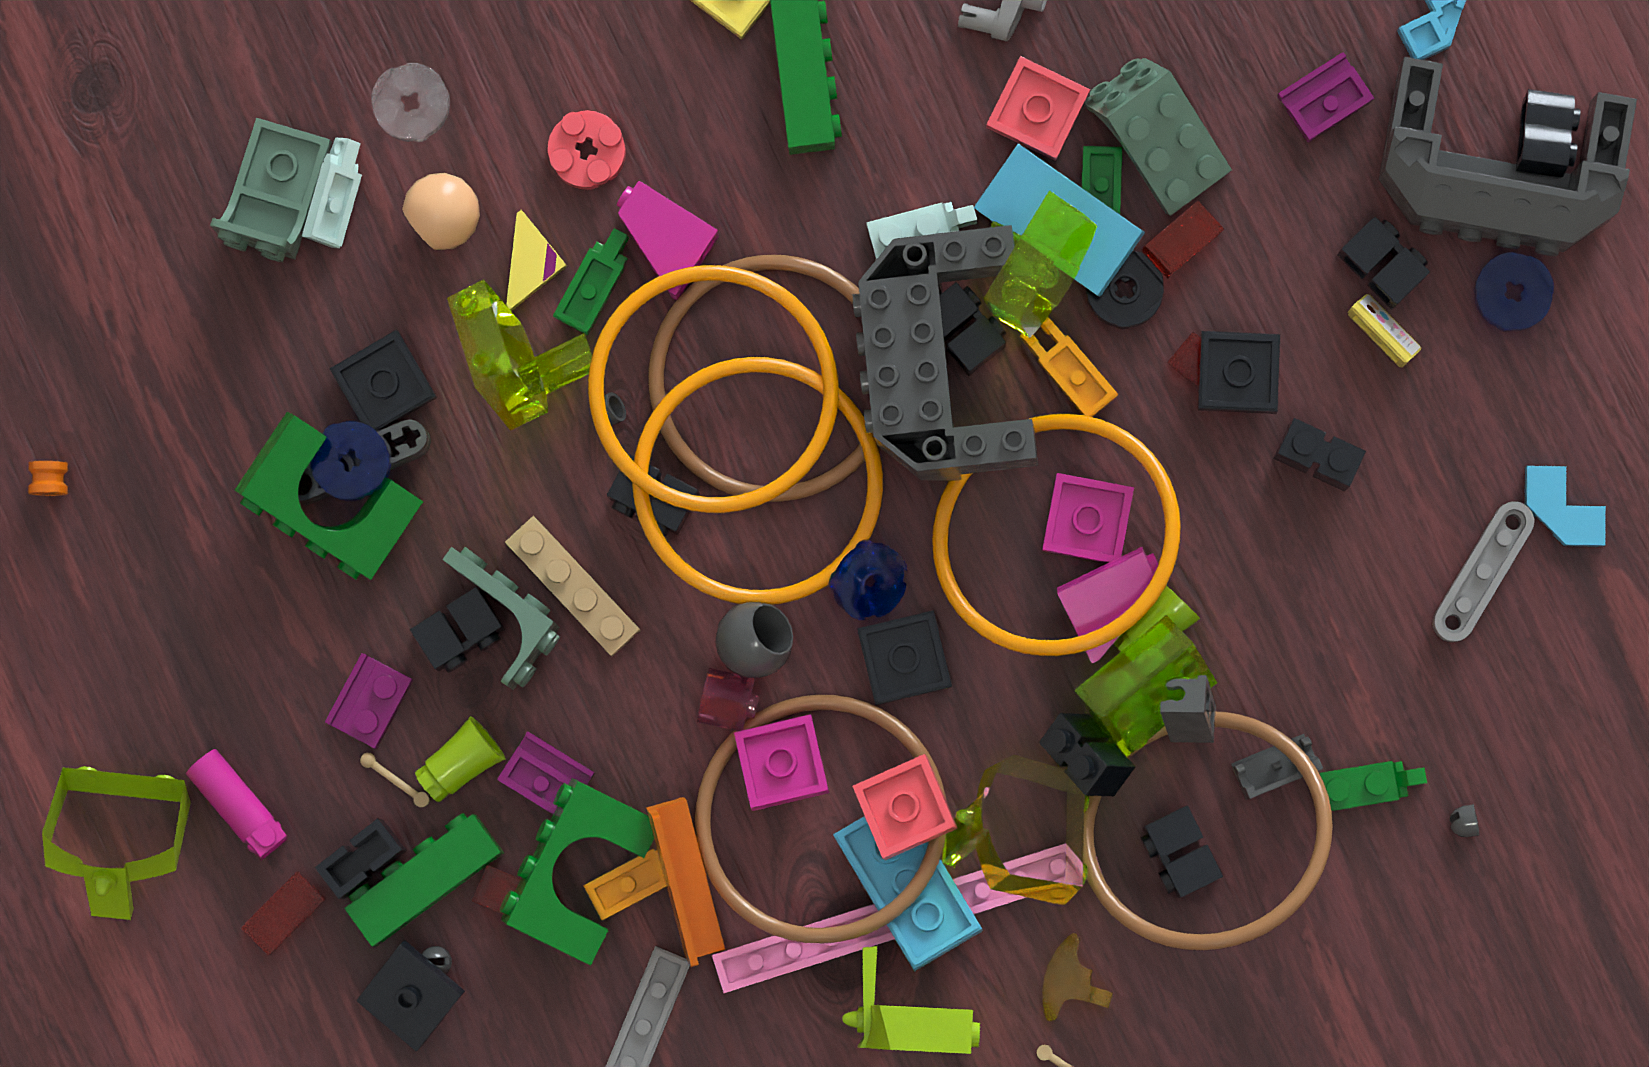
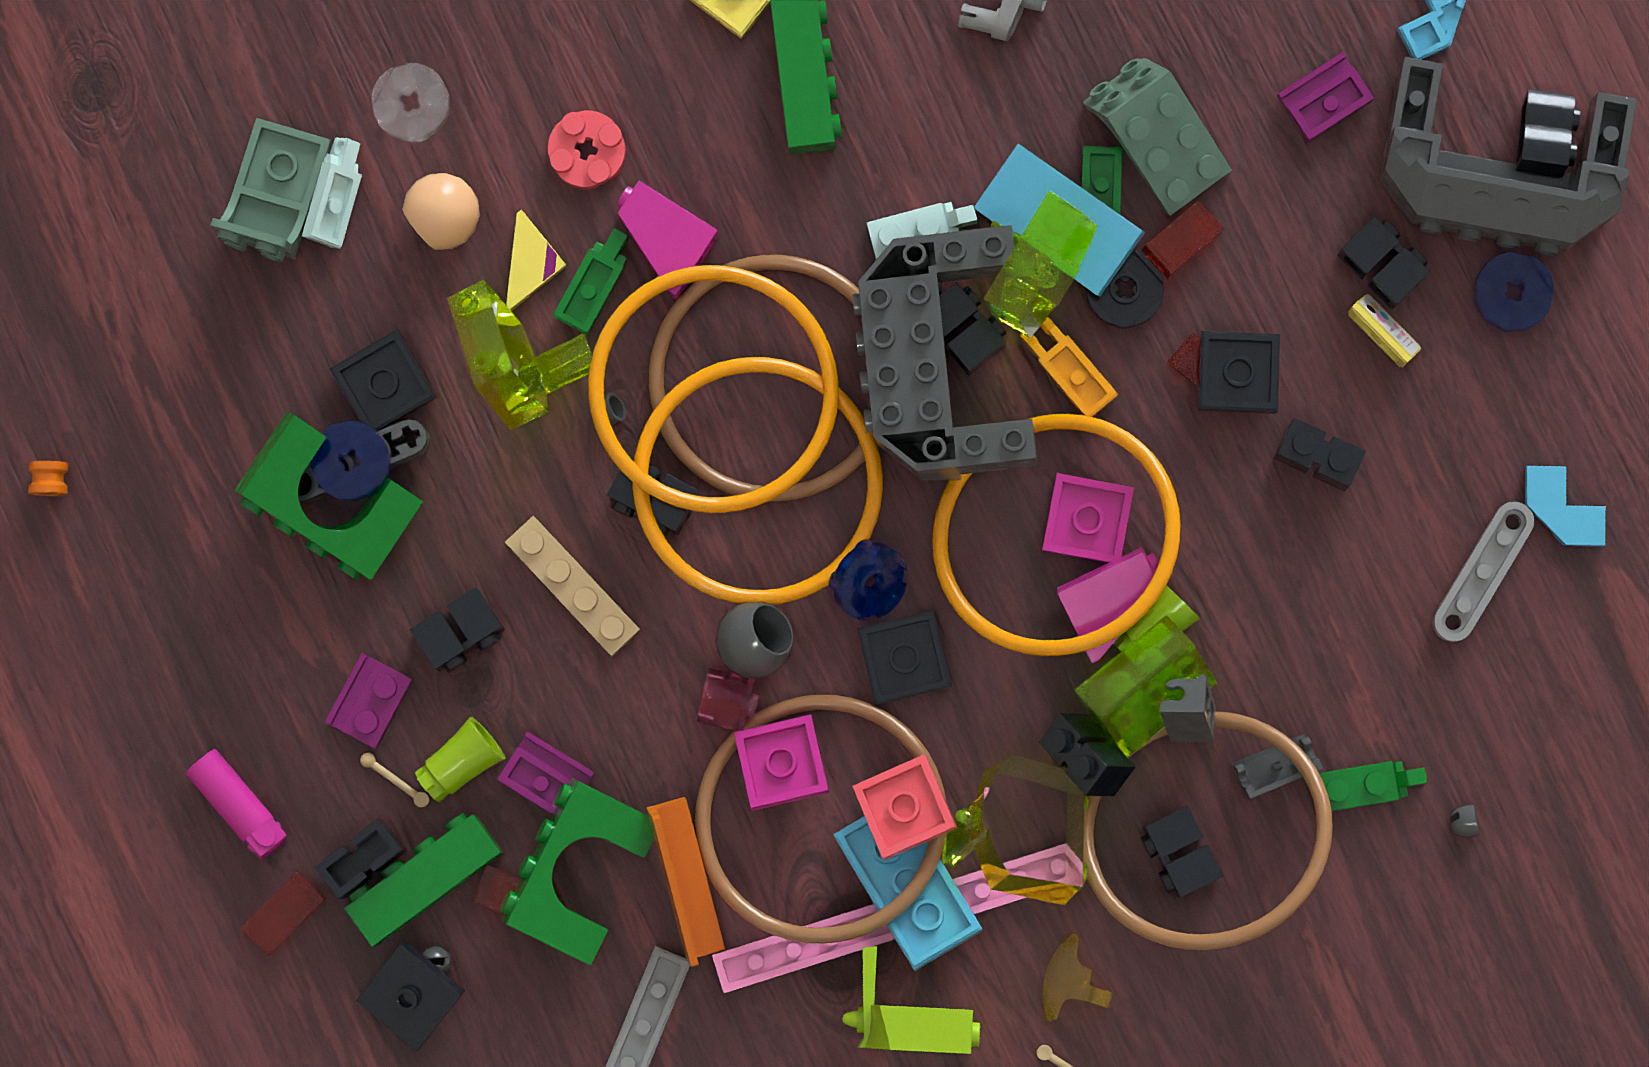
(110, 888): lime piece -> none
(536, 628): sand green bracket -> none
(626, 884): light orange hinge -> none
(1038, 108): coral plate -> none

